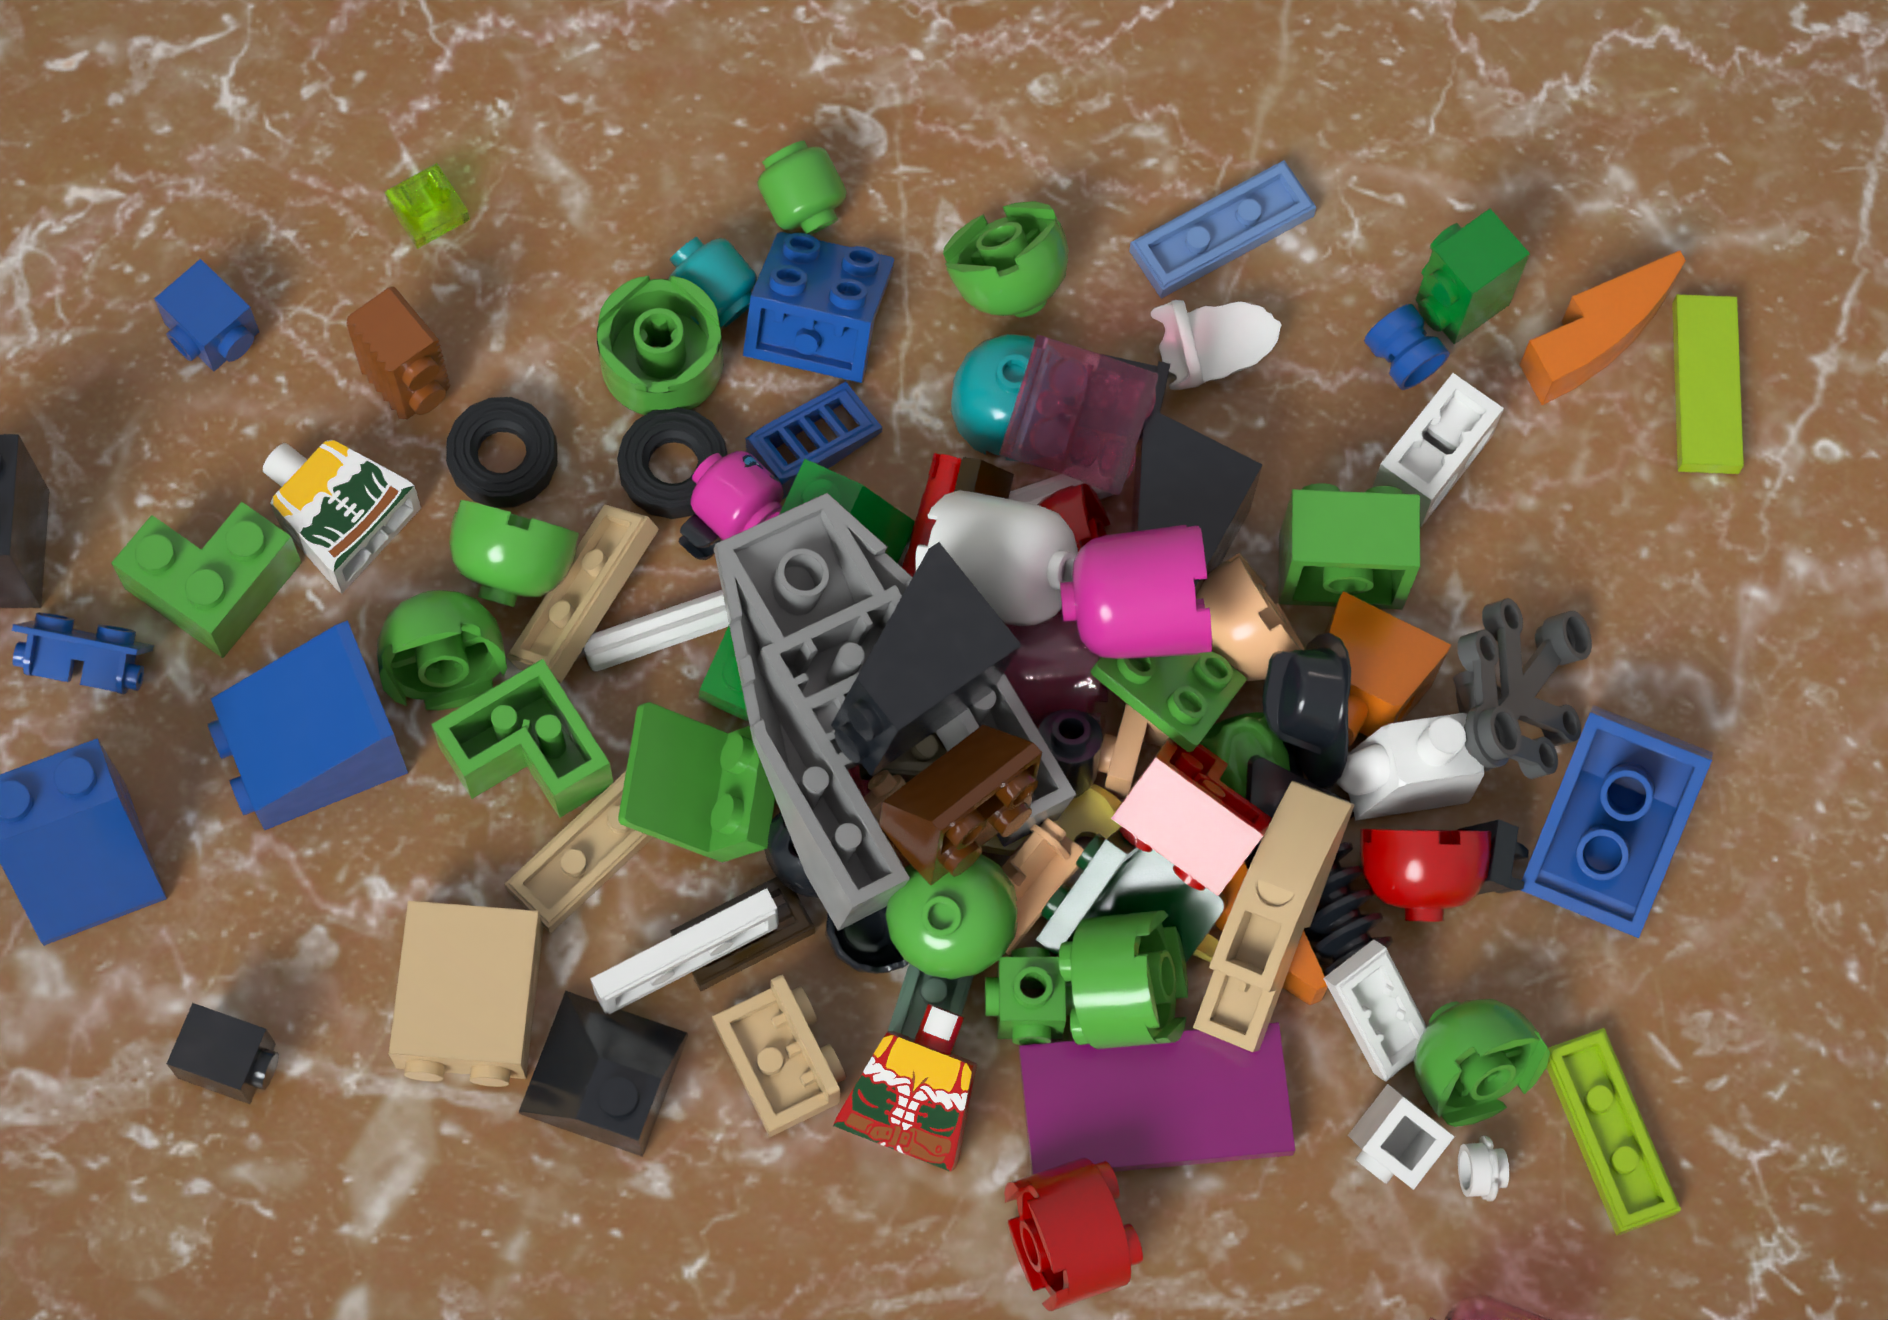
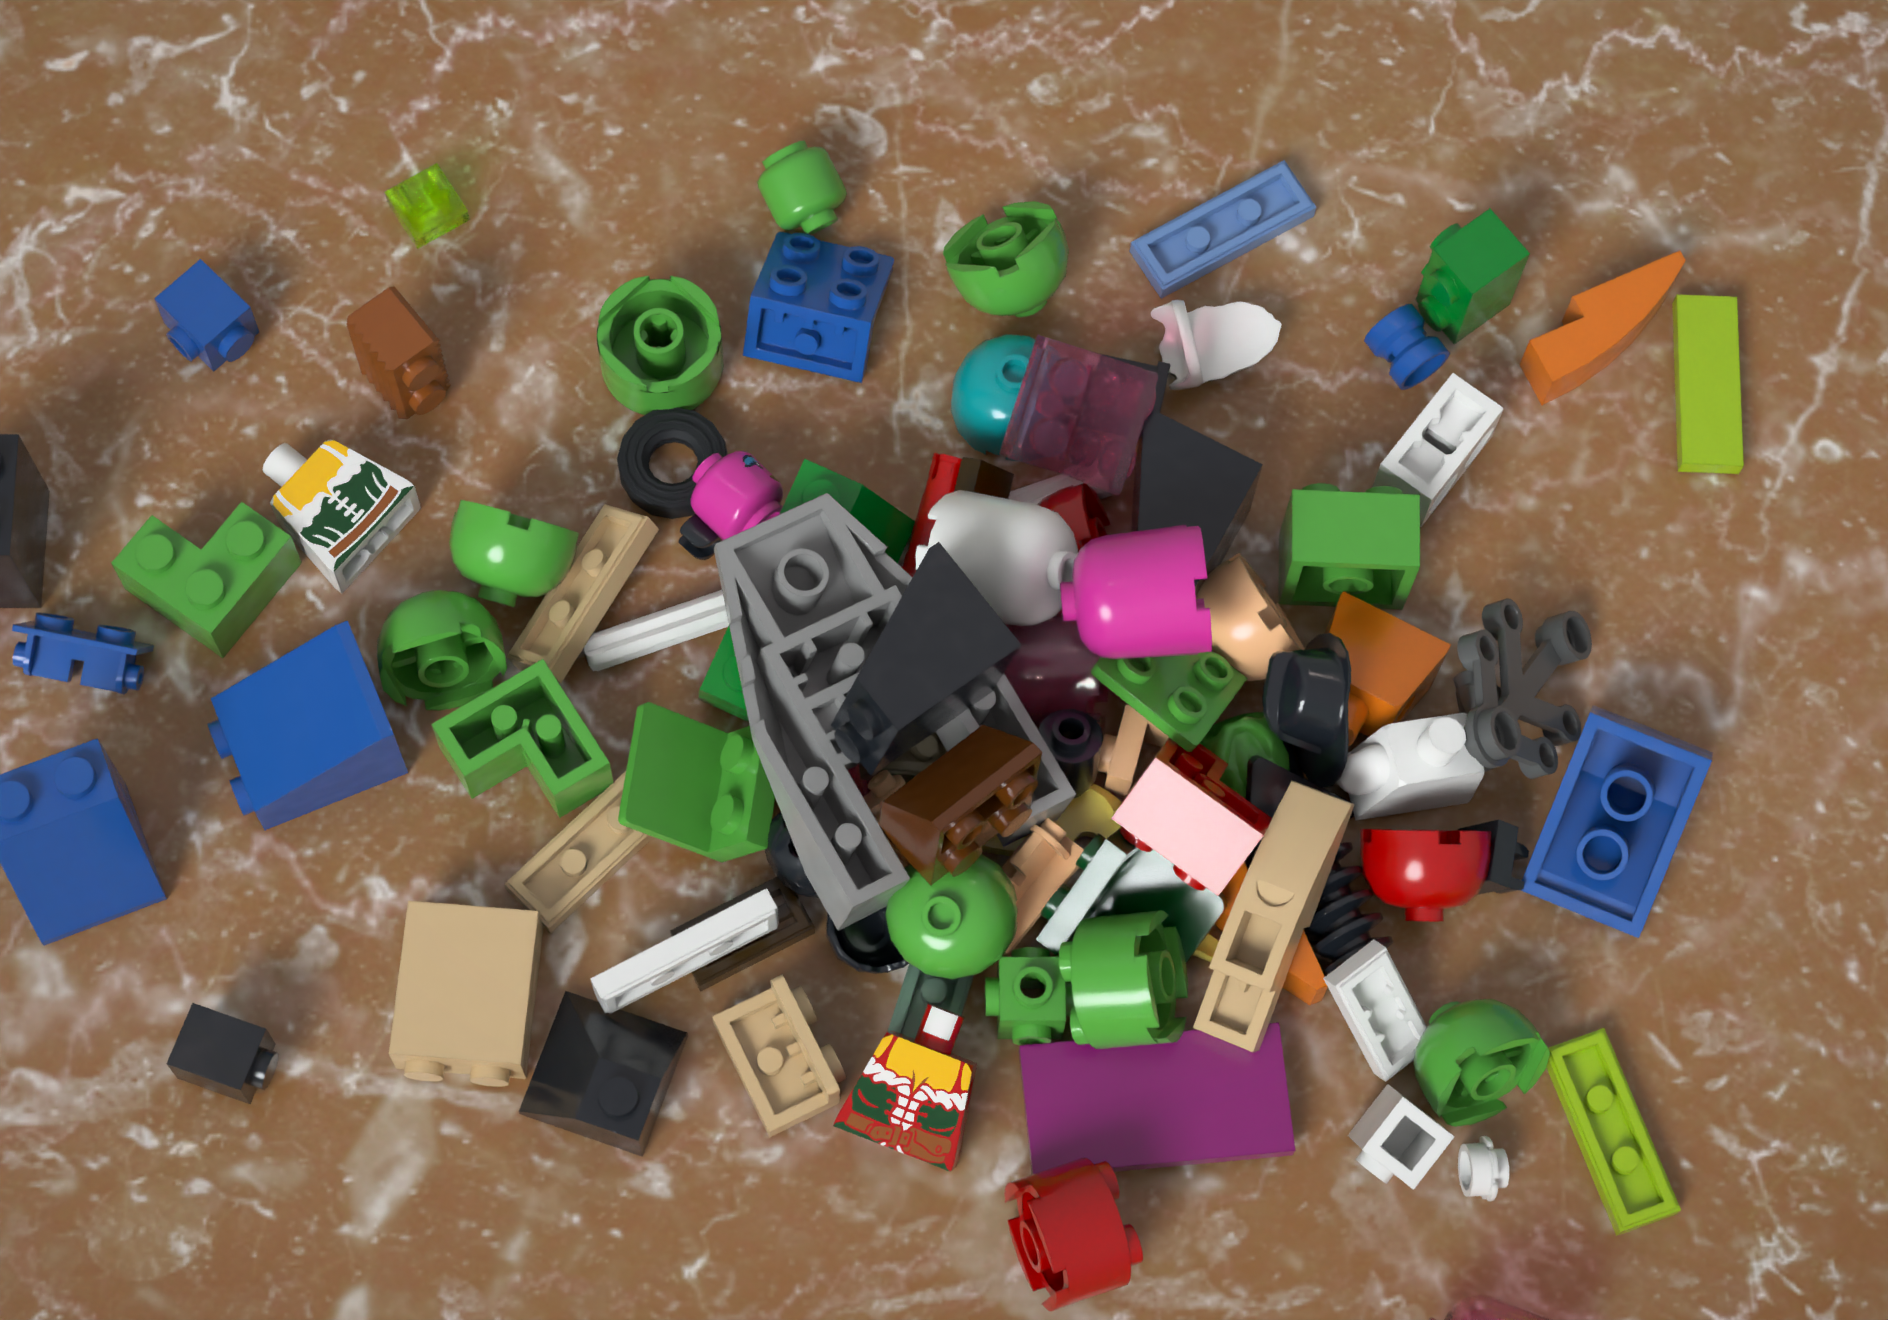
(488, 418): black tyre -> none
(719, 273): teal head -> none
(764, 441): blue slope -> none

